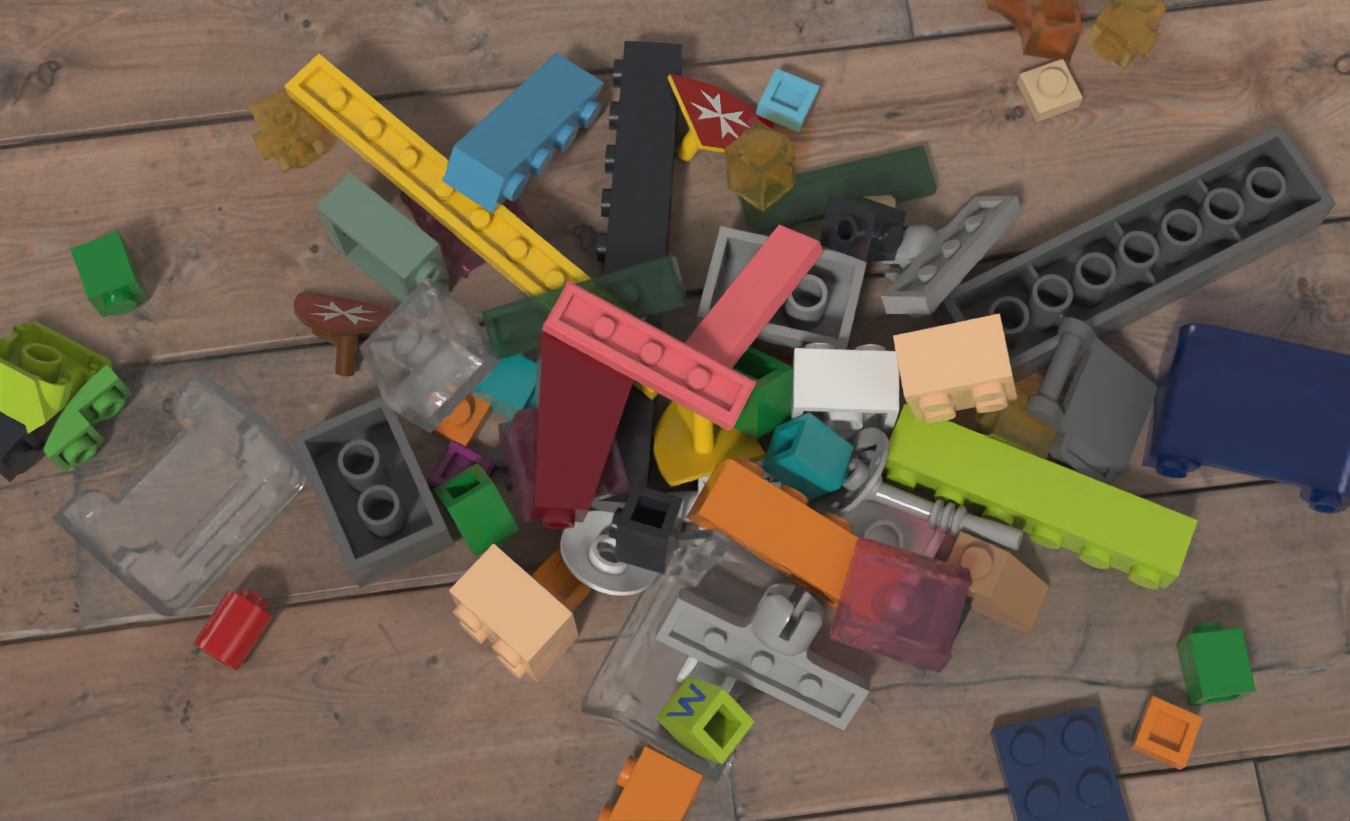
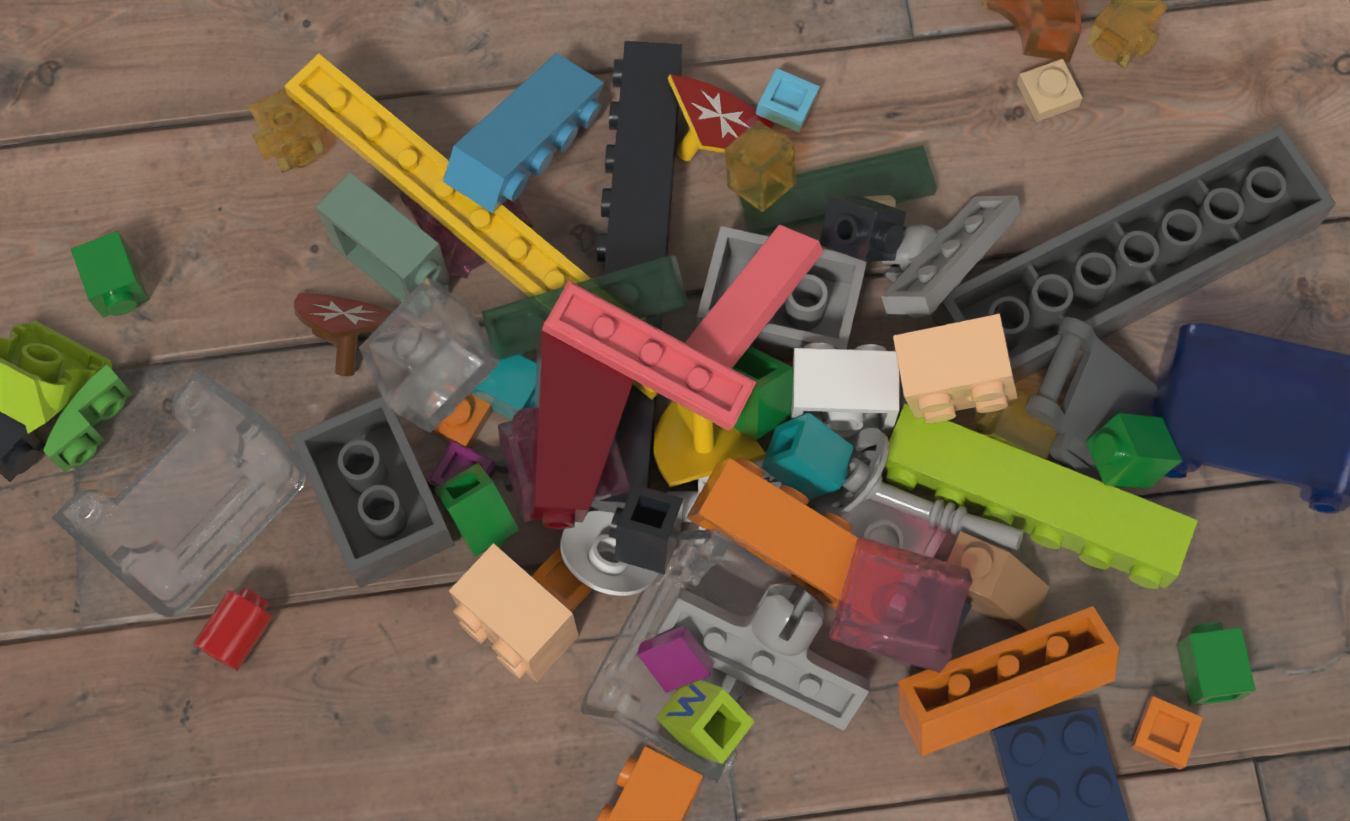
(675, 658): none -> magenta tile
(1008, 680): none -> orange brick
(1133, 451): none -> green brick

